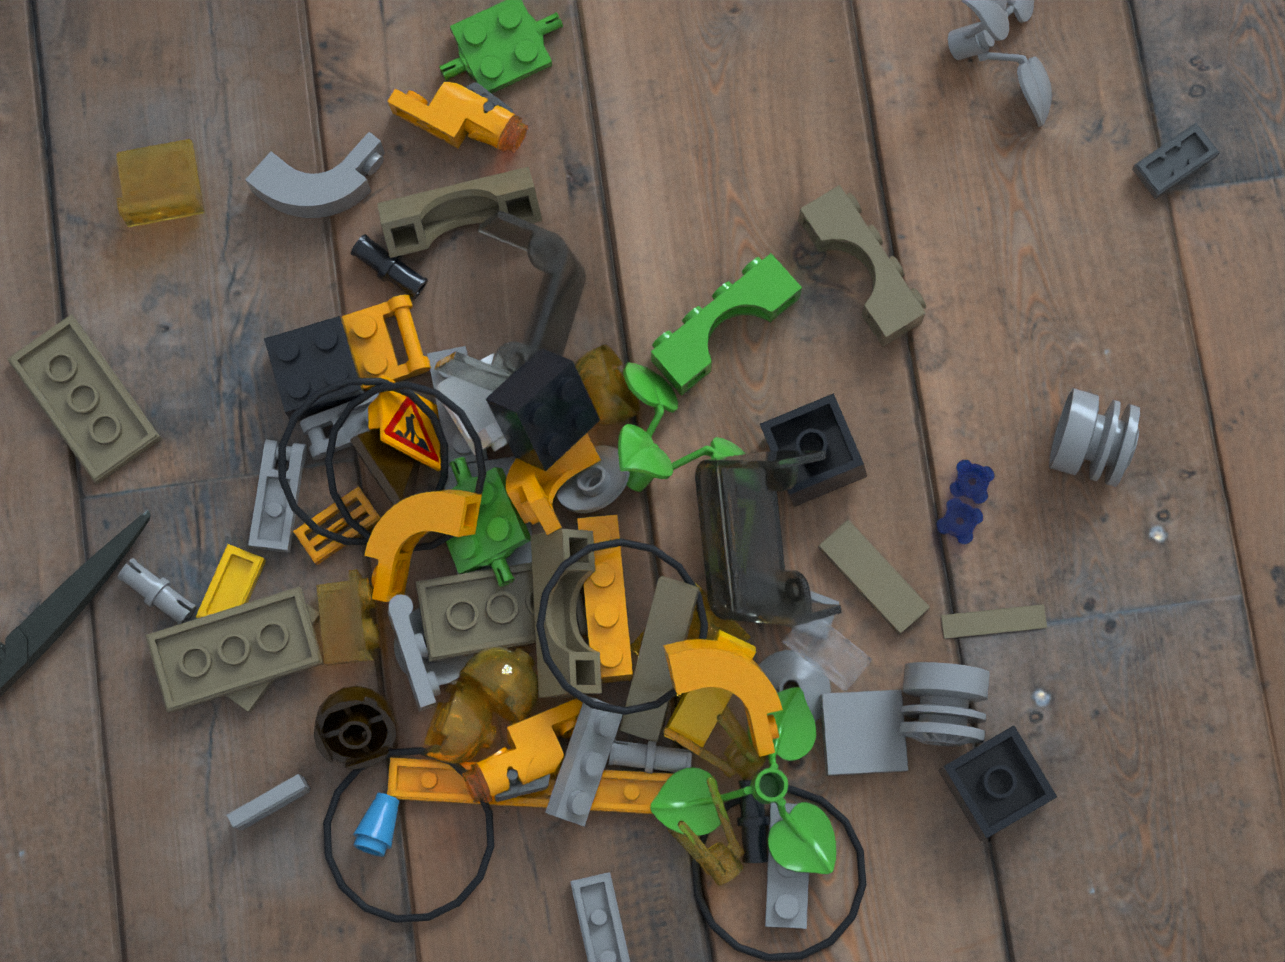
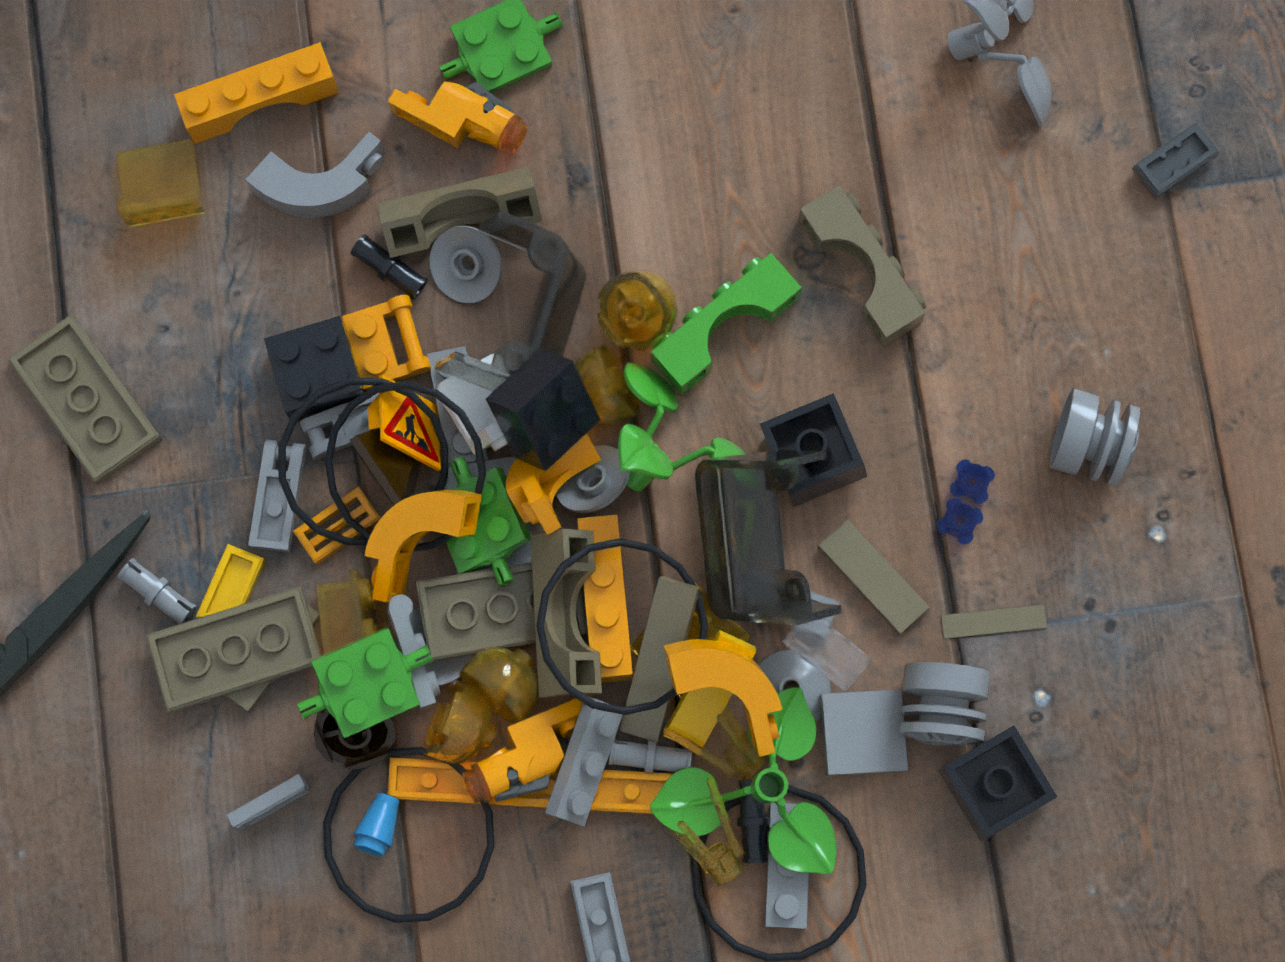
(221, 103): none -> light orange arch
(364, 682): none -> bright green plate
(451, 266): none -> light grey dish
(637, 309): none -> clear yellow cylinder

